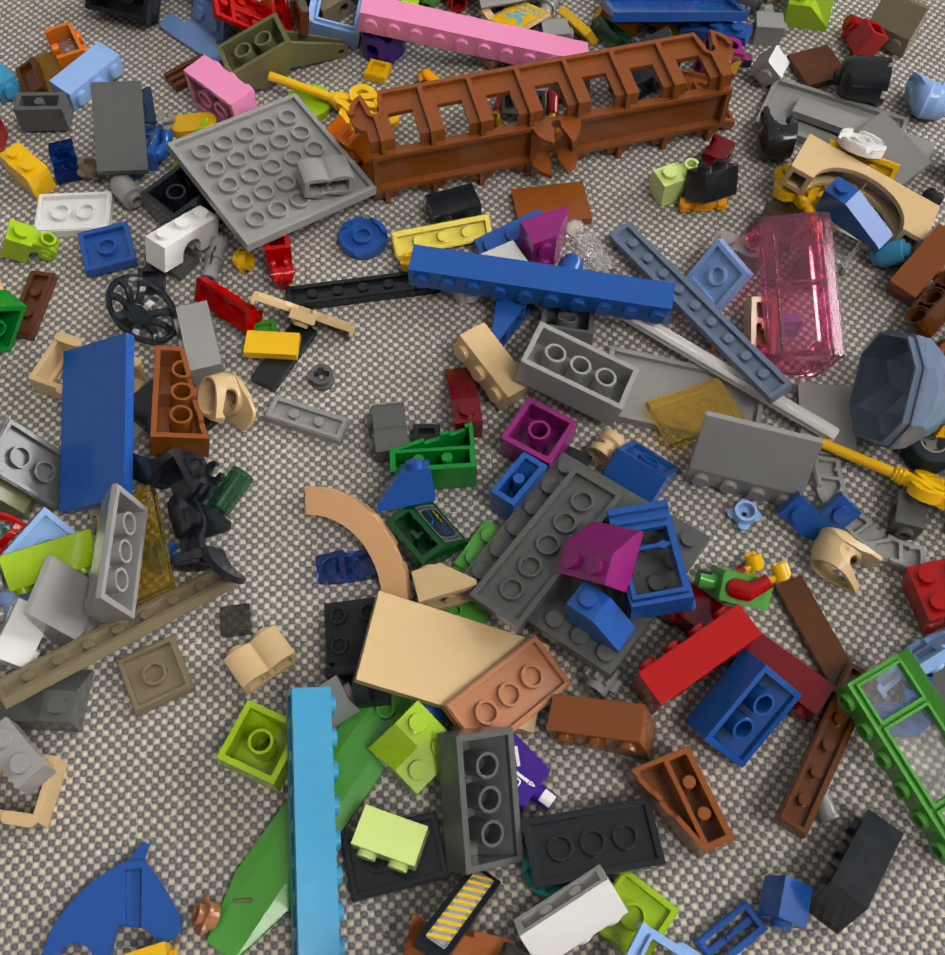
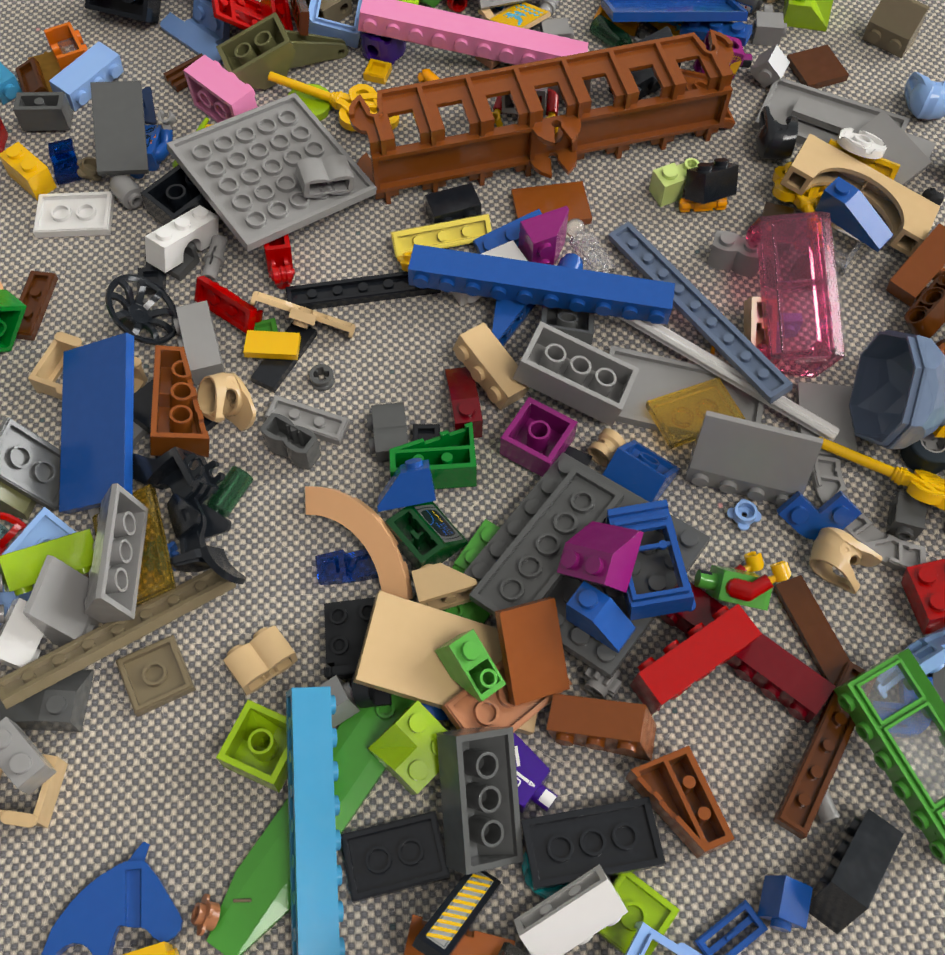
(24, 239): lime brick -> none
(107, 249): blue plate -> none
(188, 123): yellow tile -> none
(236, 620): clear smoke tile -> none
(243, 260): yellow plate -> none
(290, 441): none -> dark grey brick
(354, 144): orange window -> none
(362, 238): blue tile -> none
(390, 839): yellowish green brick -> none
(470, 665): none -> bright green slope
(516, 484): blue slope -> none
(532, 650): none -> dark orange tile
(578, 26): yellow tile -> none
(719, 148): dark red brick -> none
(719, 274): light blue tile -> none
(743, 708): blue slope -> none
(863, 35): red brick -> none
(863, 78): black cylinder -> none
(892, 254): dark azure brick -> none

